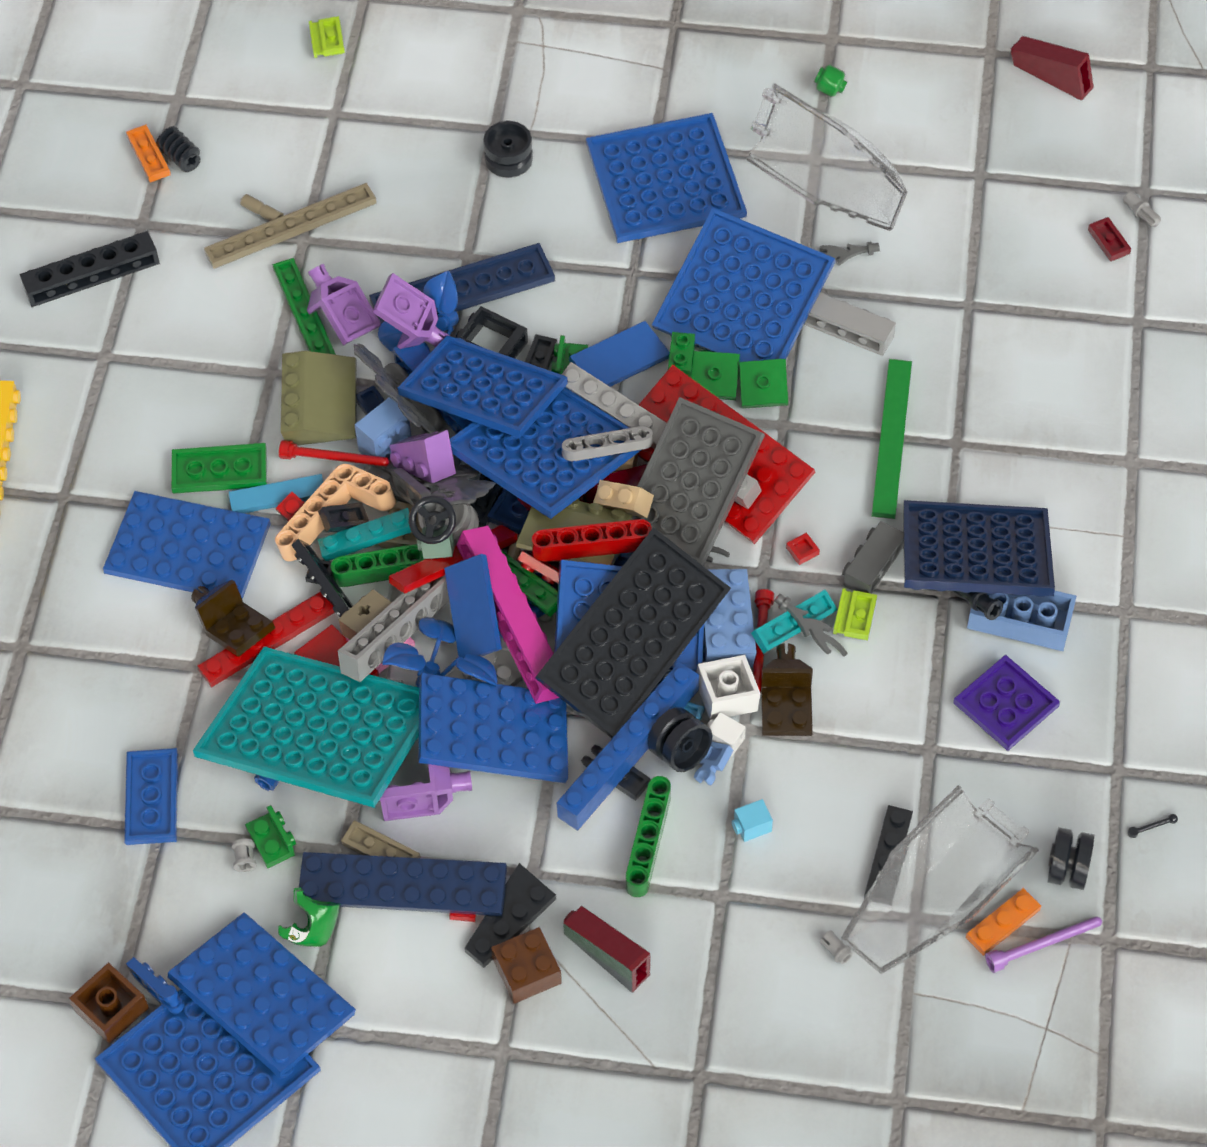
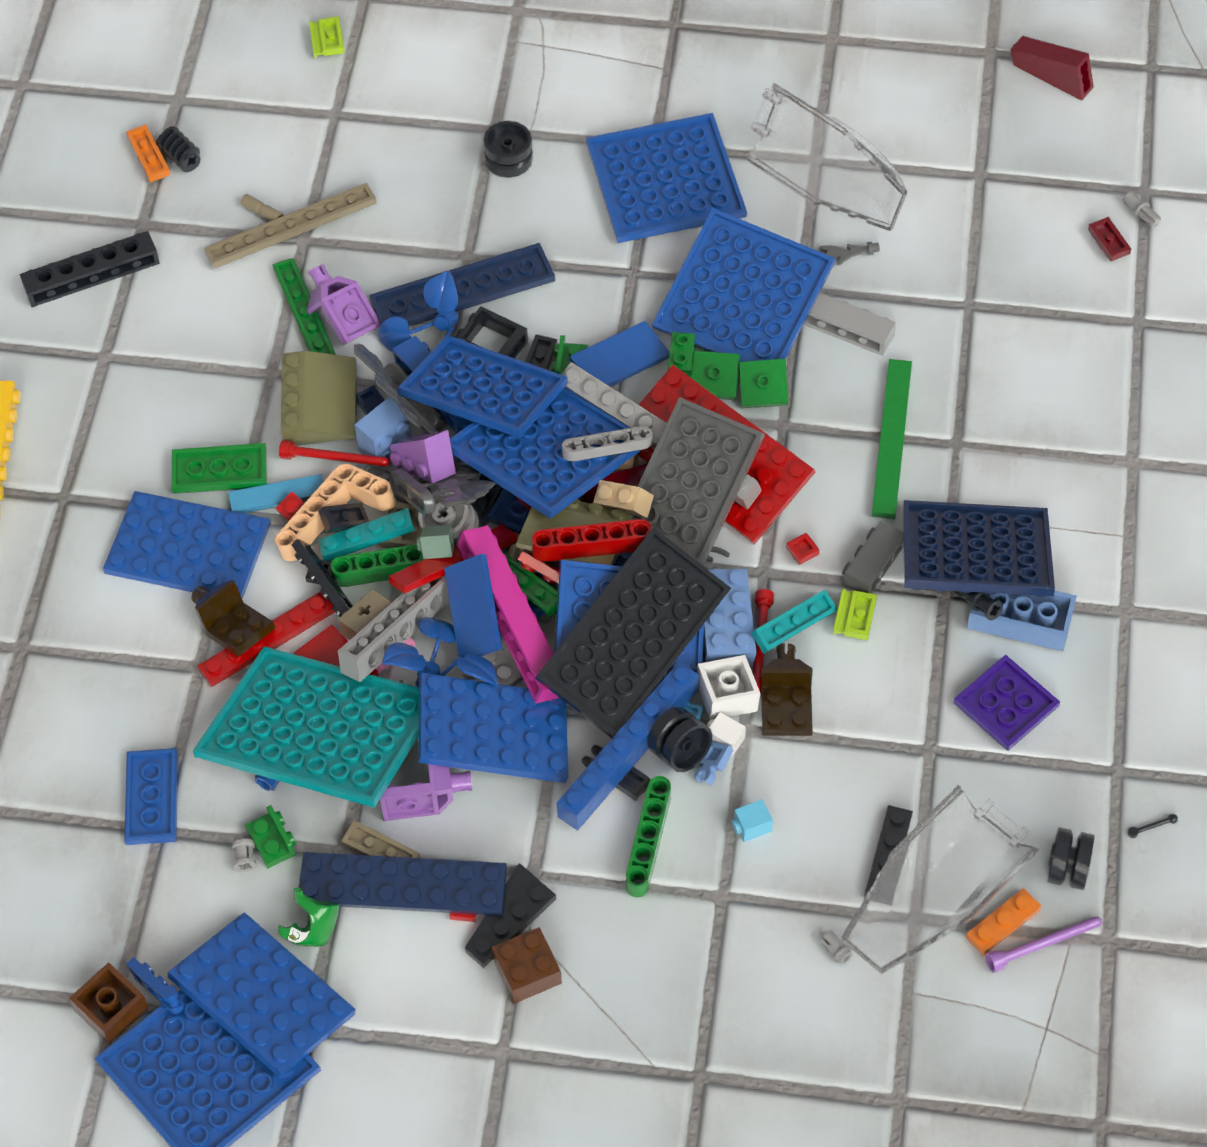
(409, 312): medium lavender plate -> none
(440, 520): black piece -> none
(608, 947): dark red slope -> none
(810, 625): dark grey piece -> none
(830, 80): green head -> none

